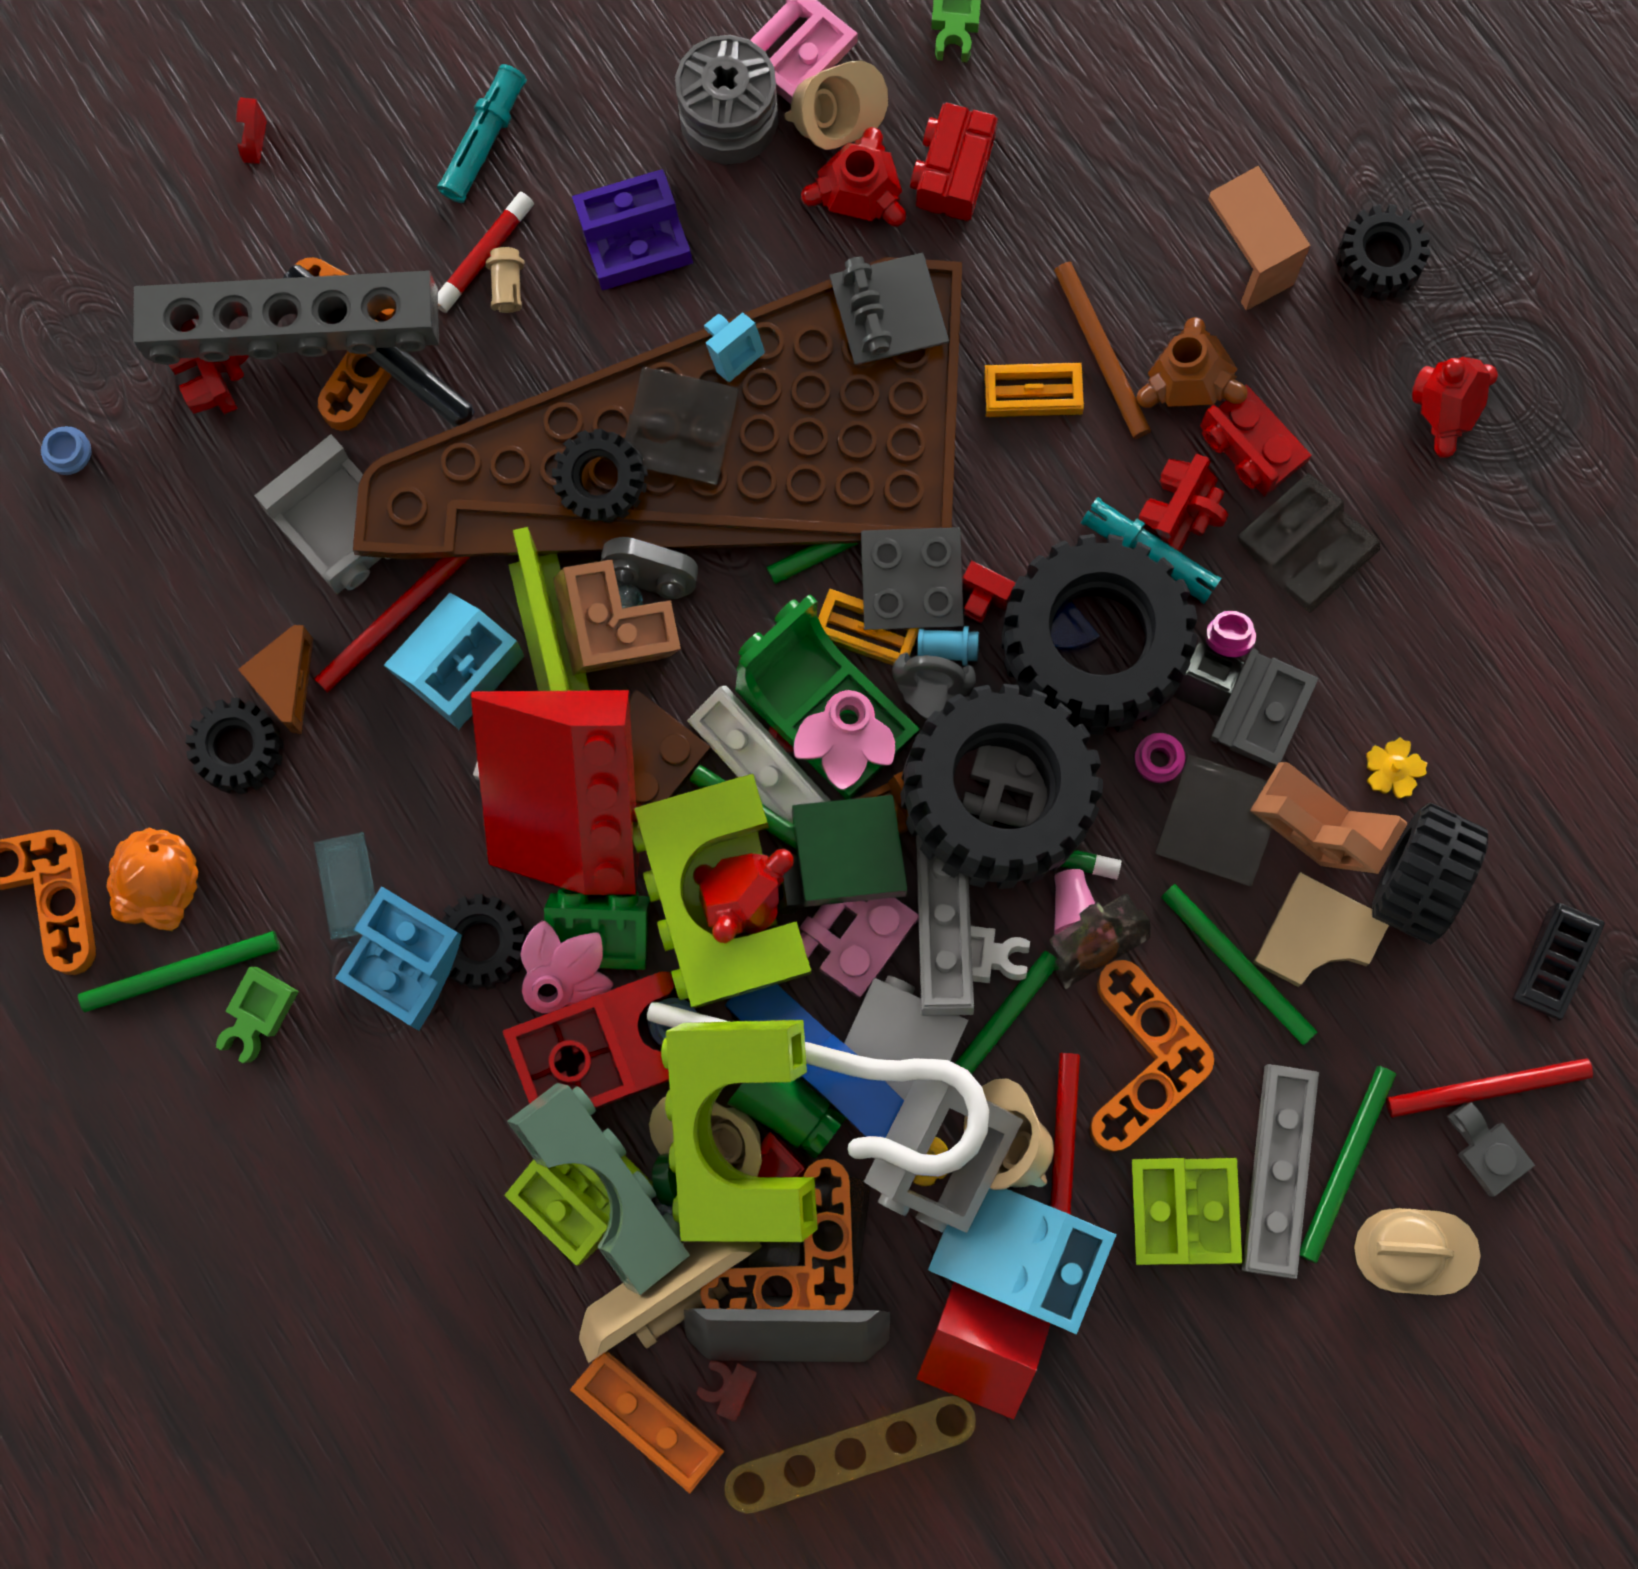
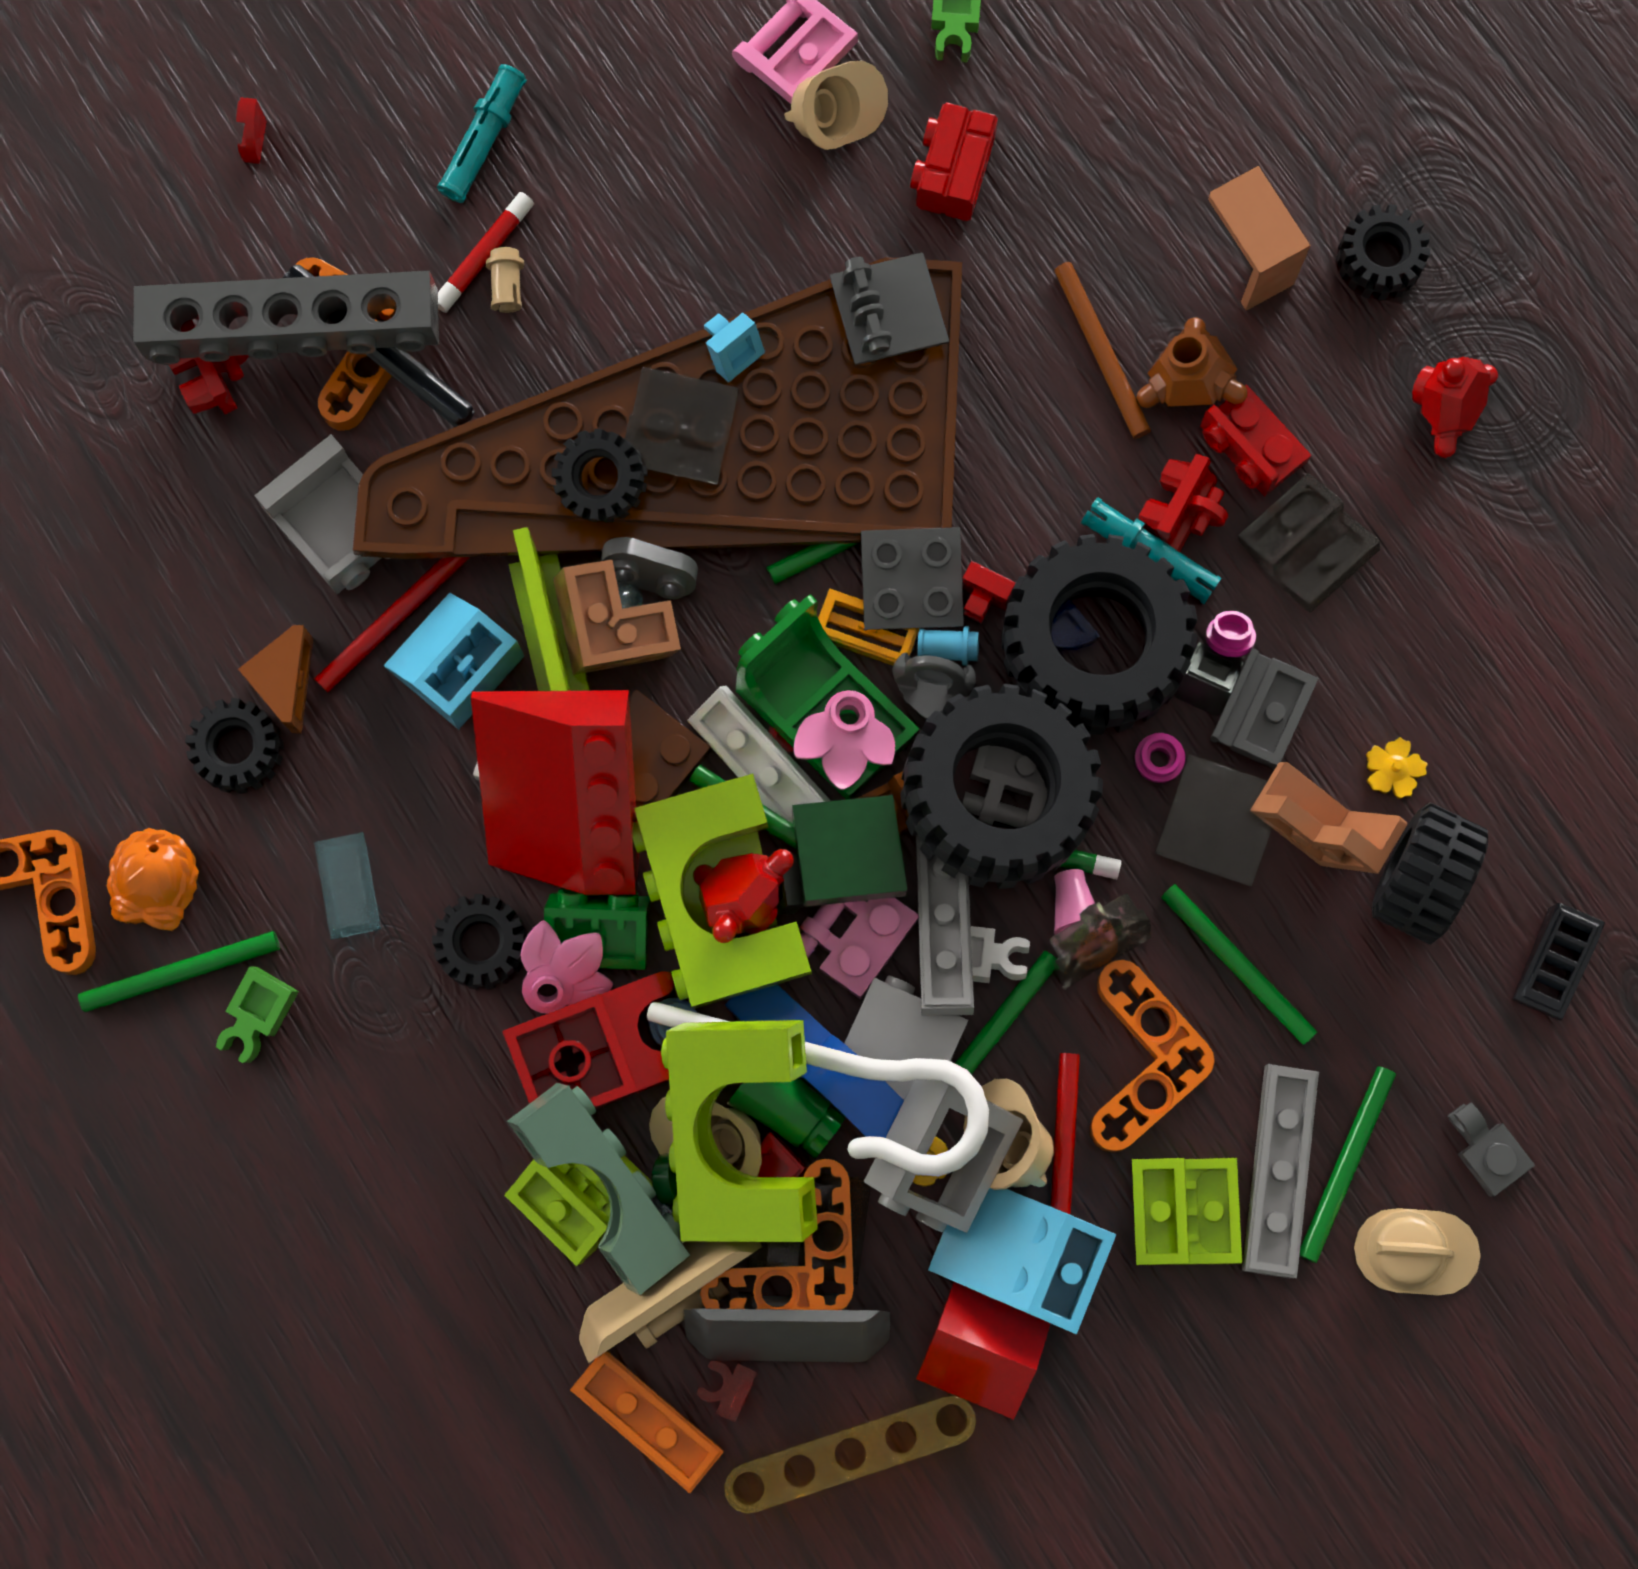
(66, 450): medium blue plate -> none
(400, 958): dark azure slope -> none
(632, 229): dark purple slope -> none
(727, 99): flat silver wheel -> none
(859, 182): red rock -> none
(1033, 407): light orange tile -> none
(1316, 929): tan tile -> none
(1489, 1087): red bar -> none

